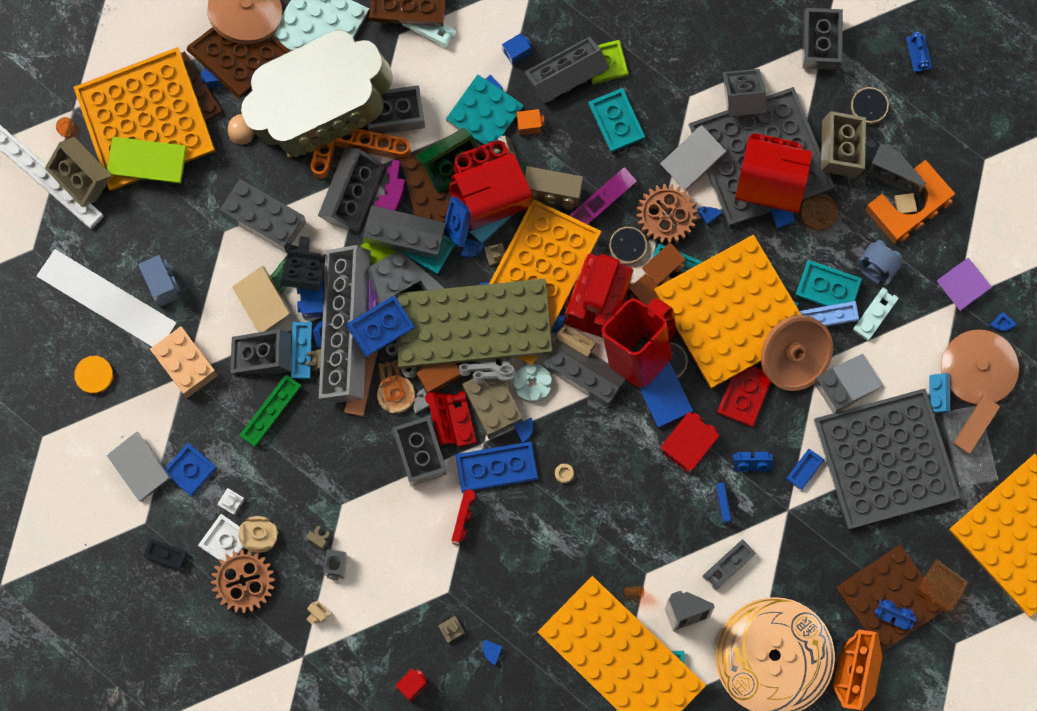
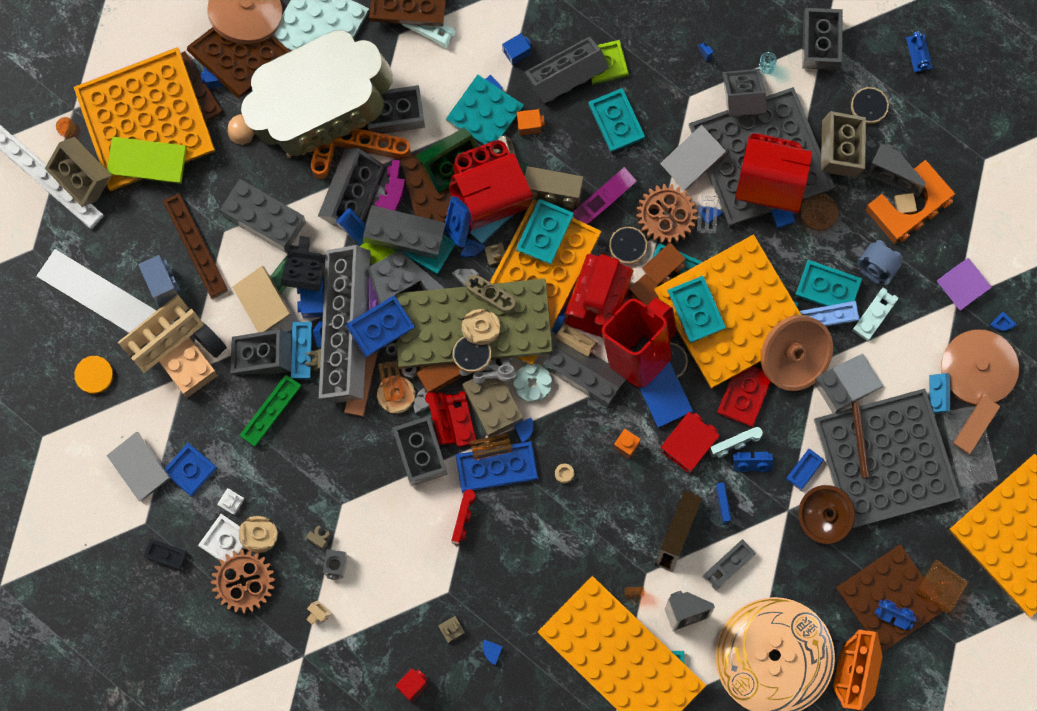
(167, 340): none -> tan fence
(195, 246): none -> reddish brown tile
(210, 341): none -> black tyre
(352, 226): none -> blue tile
(462, 275): none -> light grey tile
(470, 356): none -> black tile
(480, 327): none -> tan tile
(489, 286): none -> dark tan beam
(491, 443): none -> clear orange tile
(545, 232): none -> teal plate
(626, 443): none -> orange brick
(678, 531): none -> dark brown slope
(696, 309): none -> teal plate
(706, 51): none -> blue tile
(708, 198): none -> clear tile
(737, 442): none -> light aqua plate
(763, 65): none -> clear light blue bush
(815, 515): none -> reddish brown dish
(860, 440): none -> reddish brown bar

